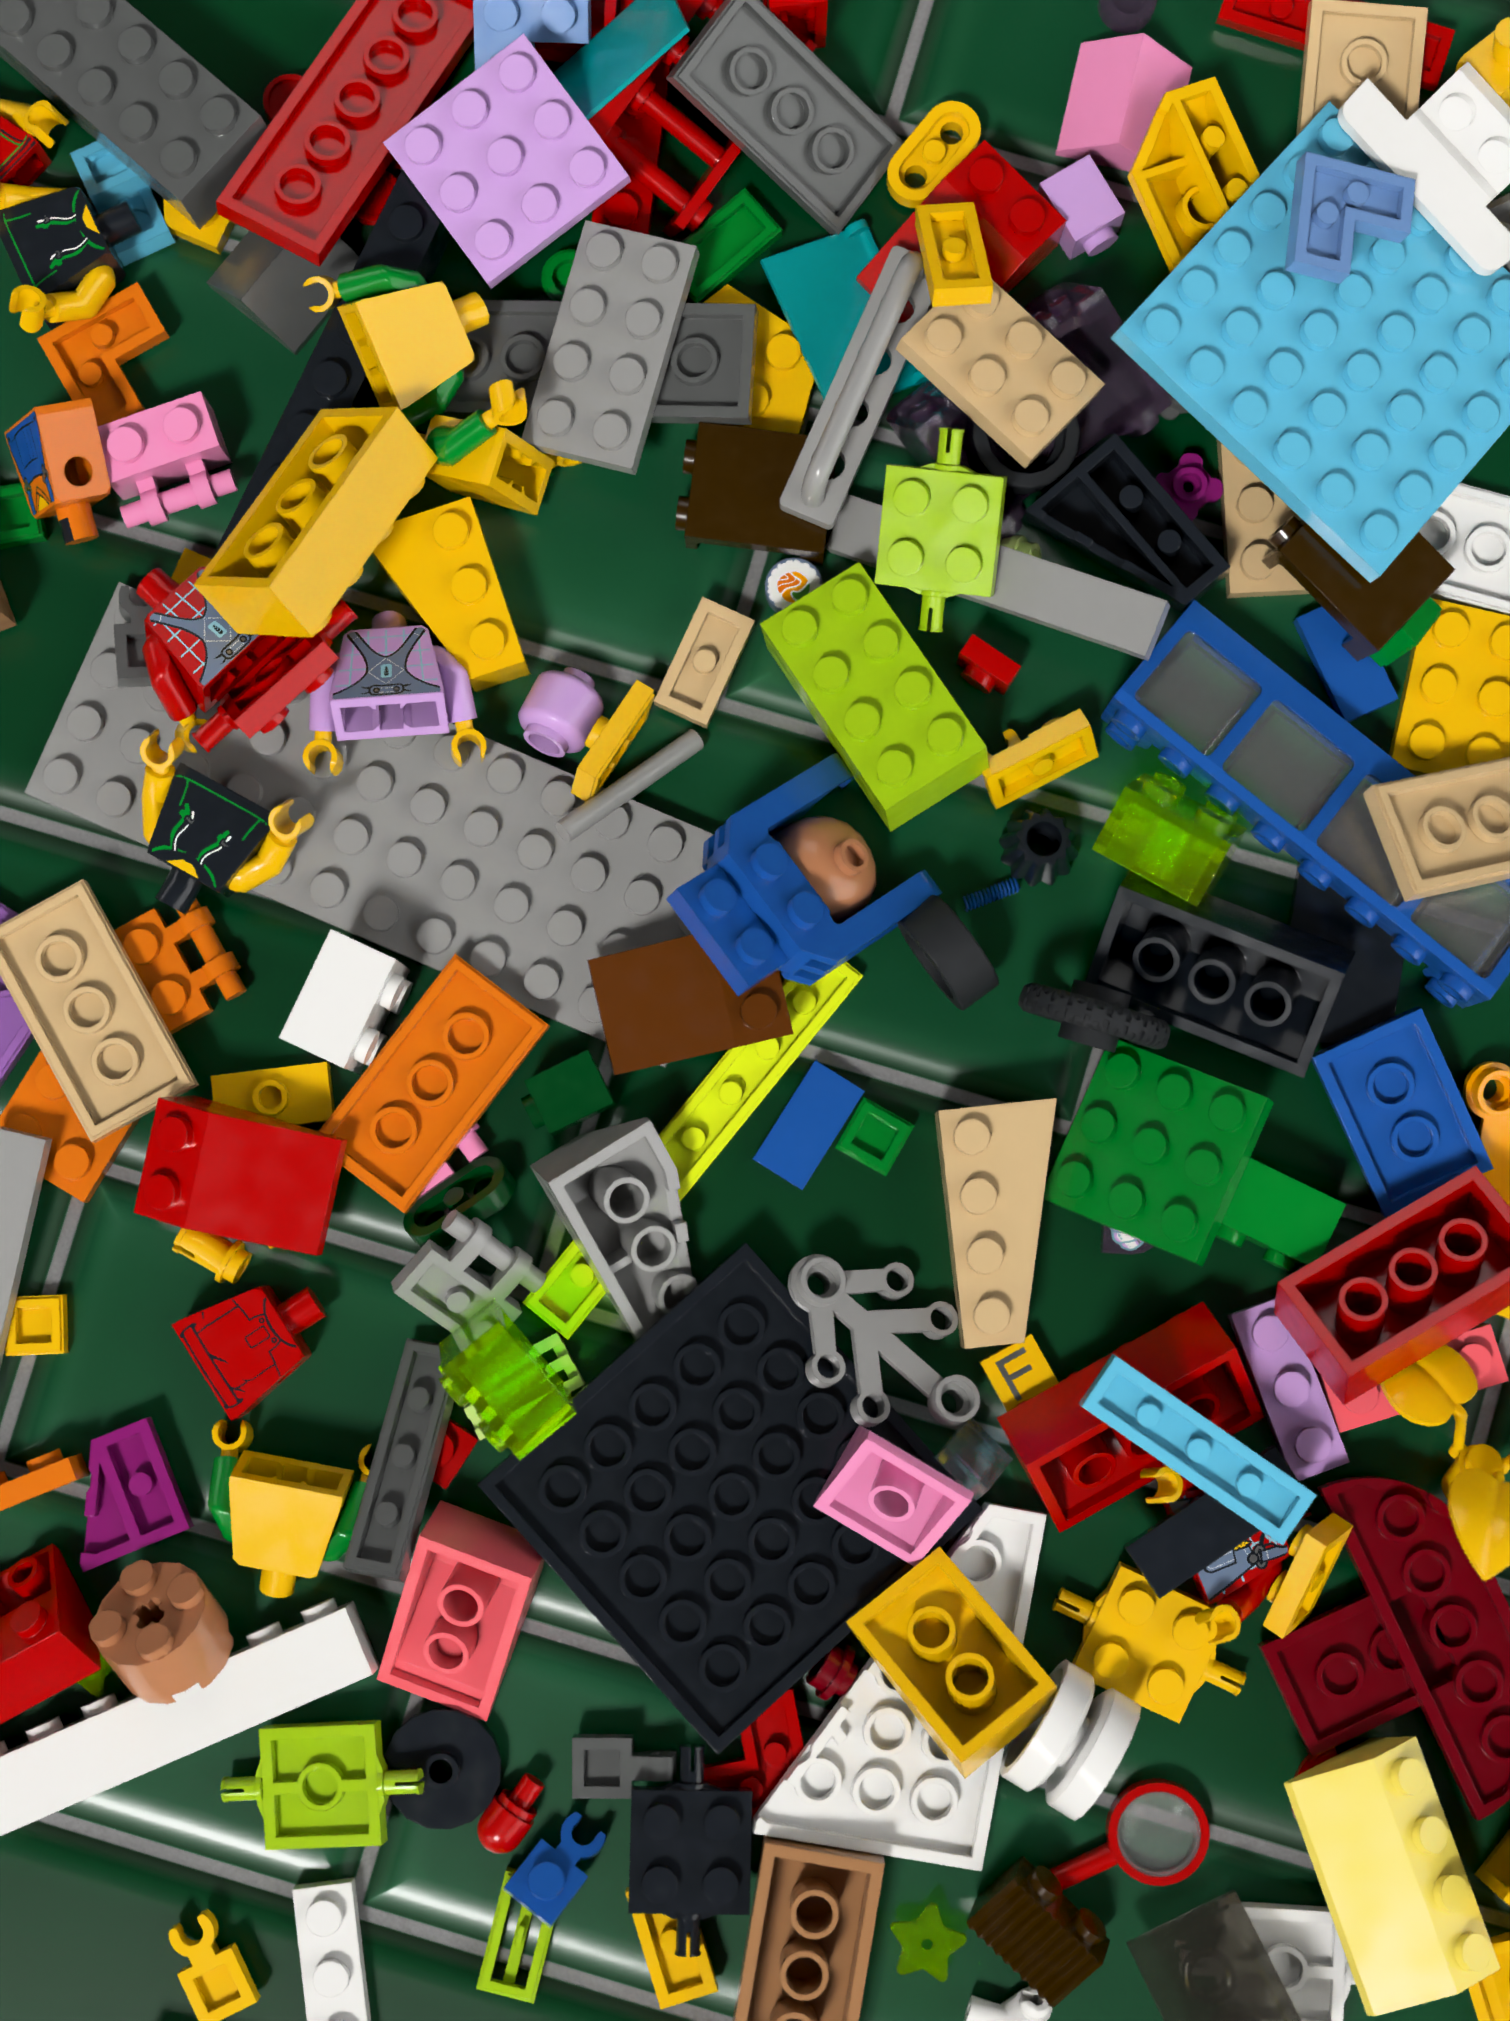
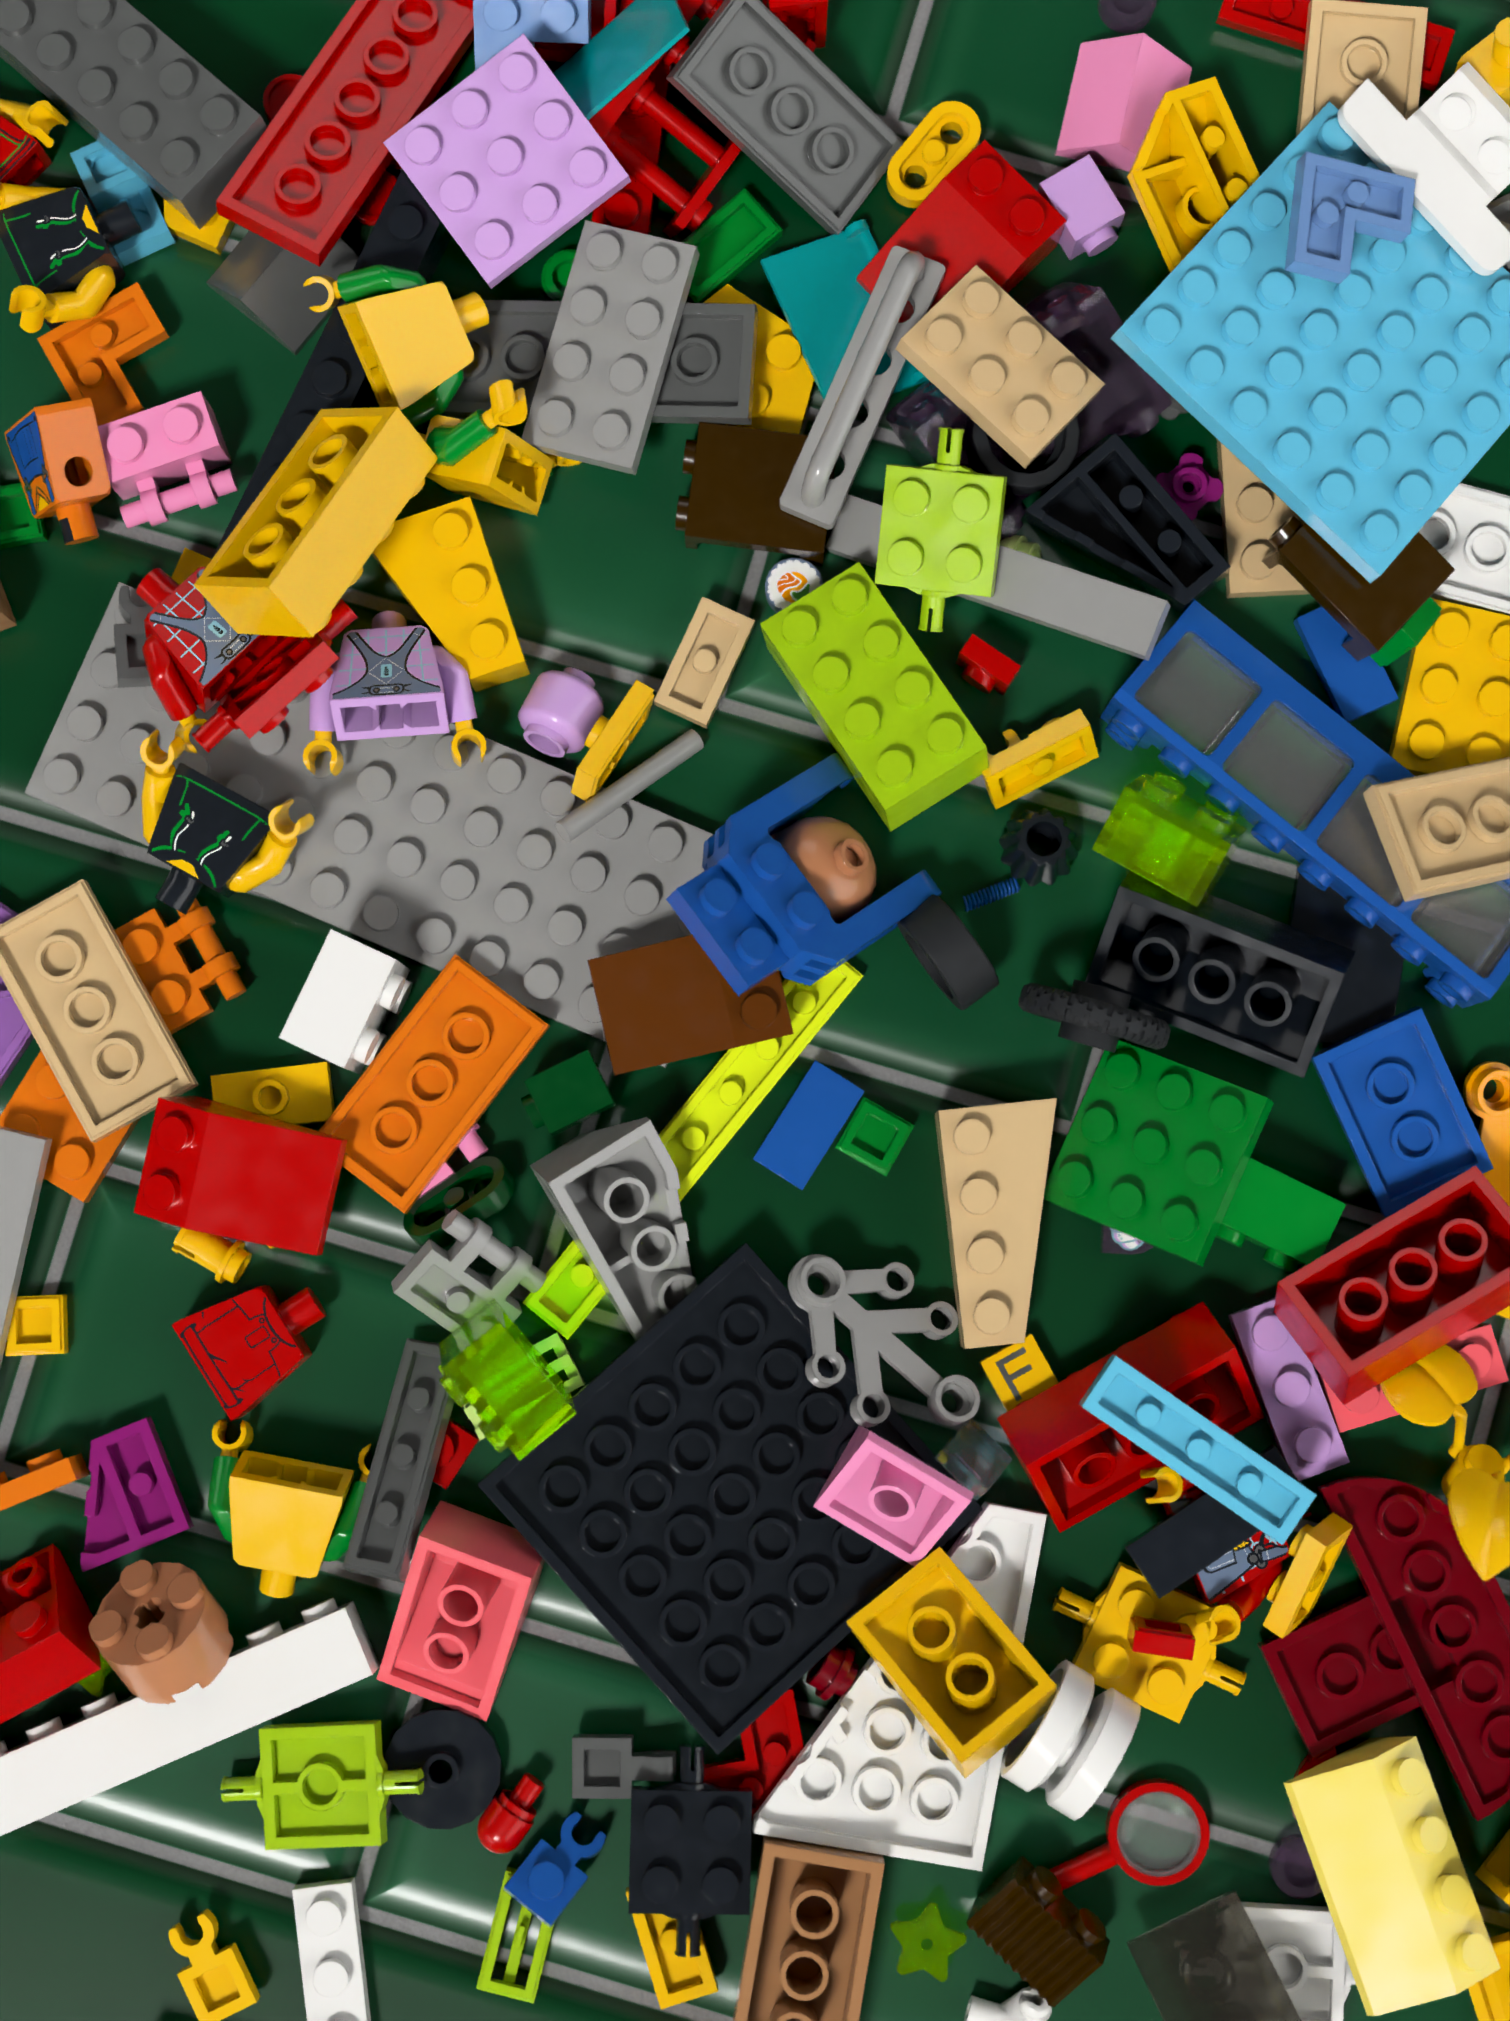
(953, 254): yellow plate -> none
(1161, 1638): none -> red tile
(1293, 1868): none -> clear purple tile

